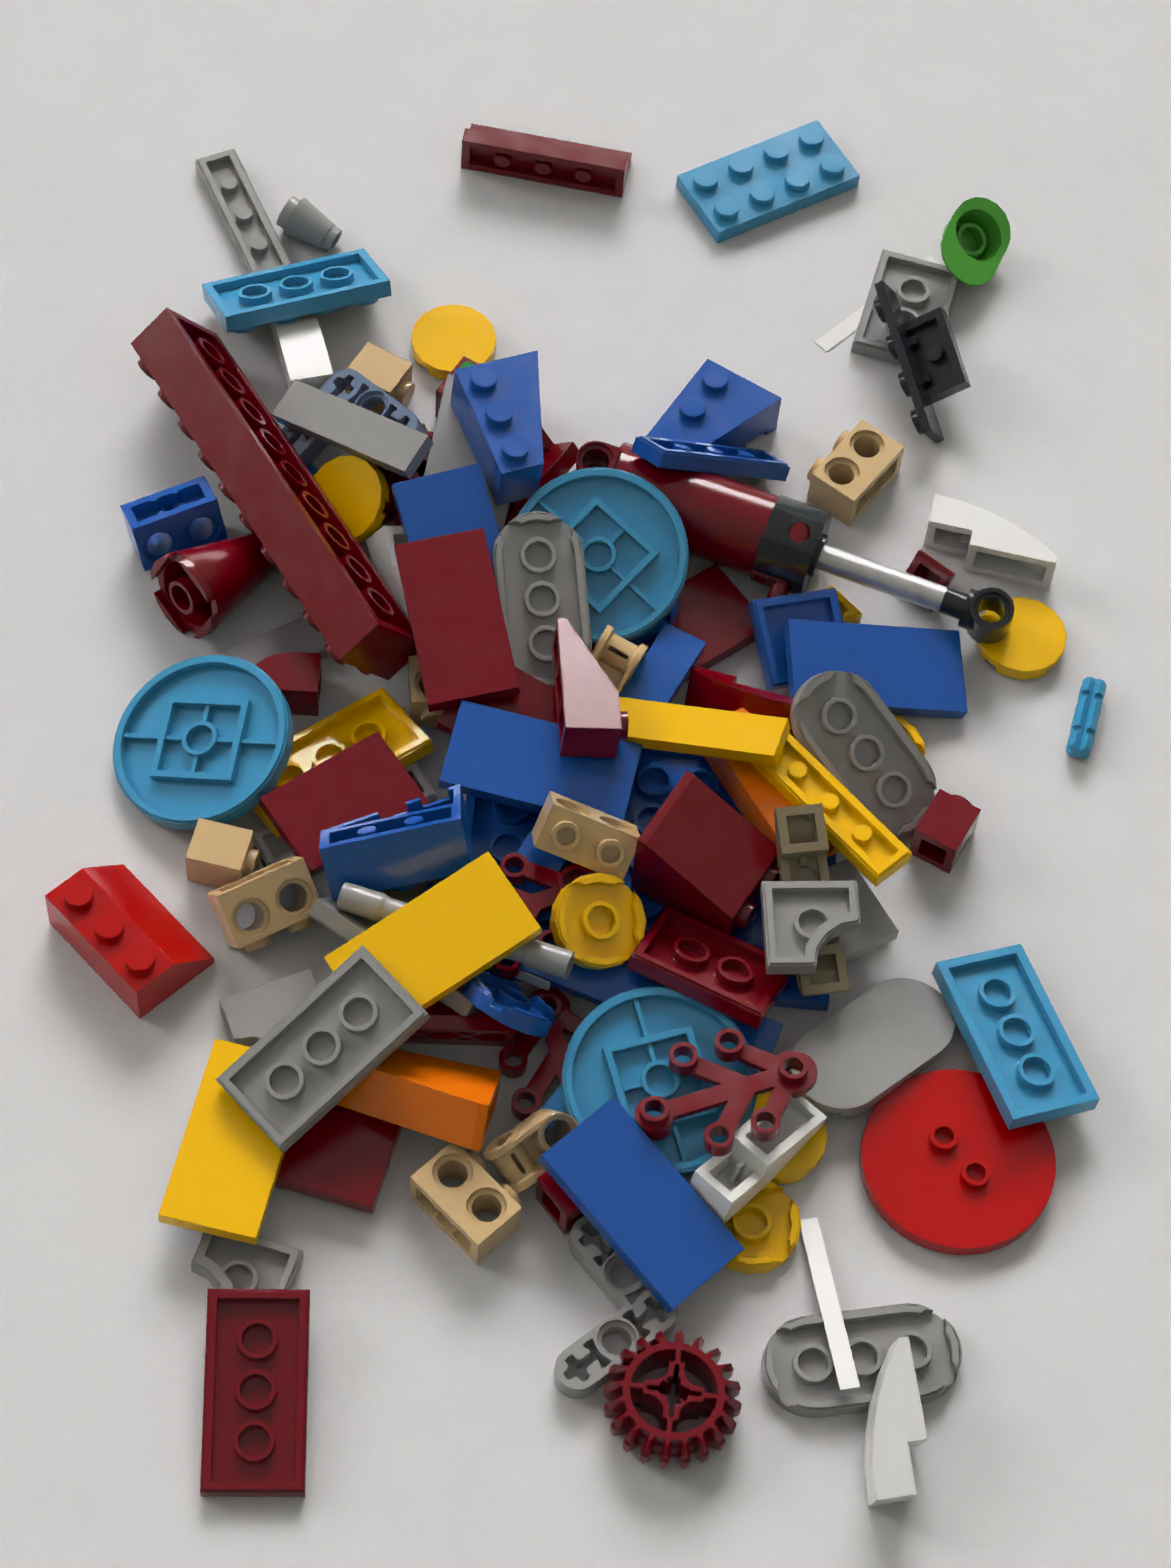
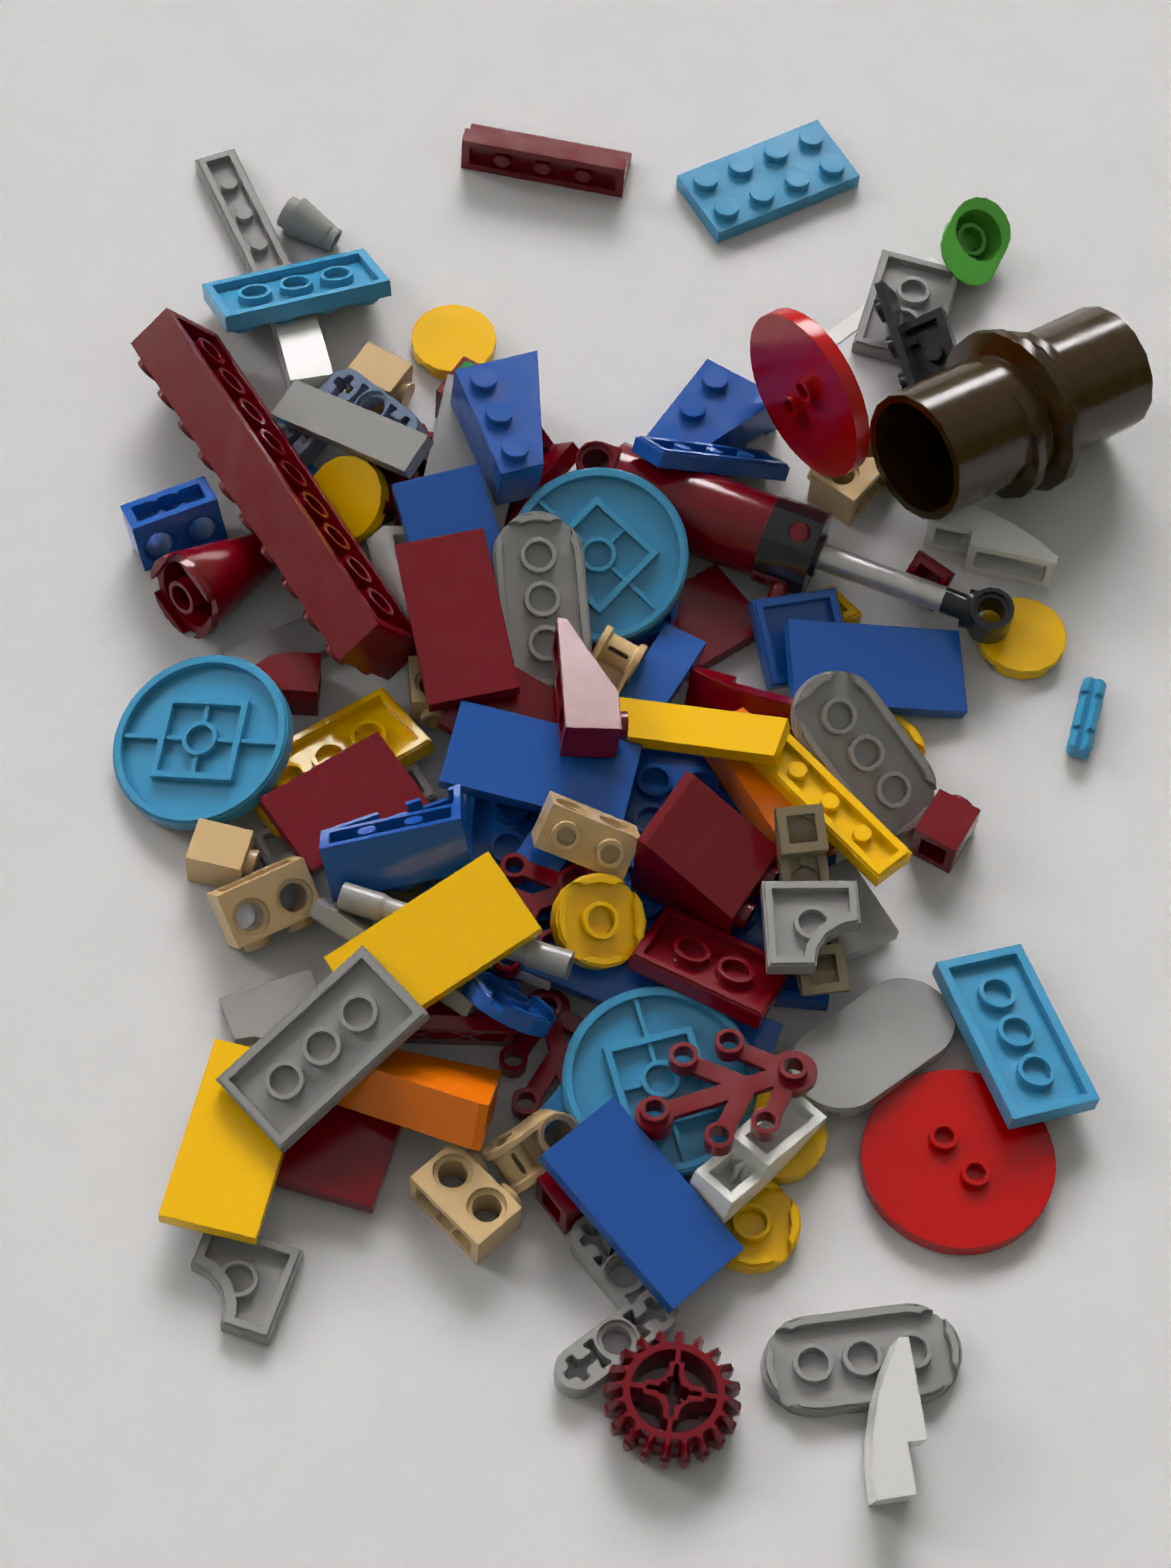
(126, 935): red slope -> none
(255, 1393): dark red tile -> none
(809, 392): none -> red plate
(829, 1304): white sticker -> none
(1010, 412): none -> dark brown piece

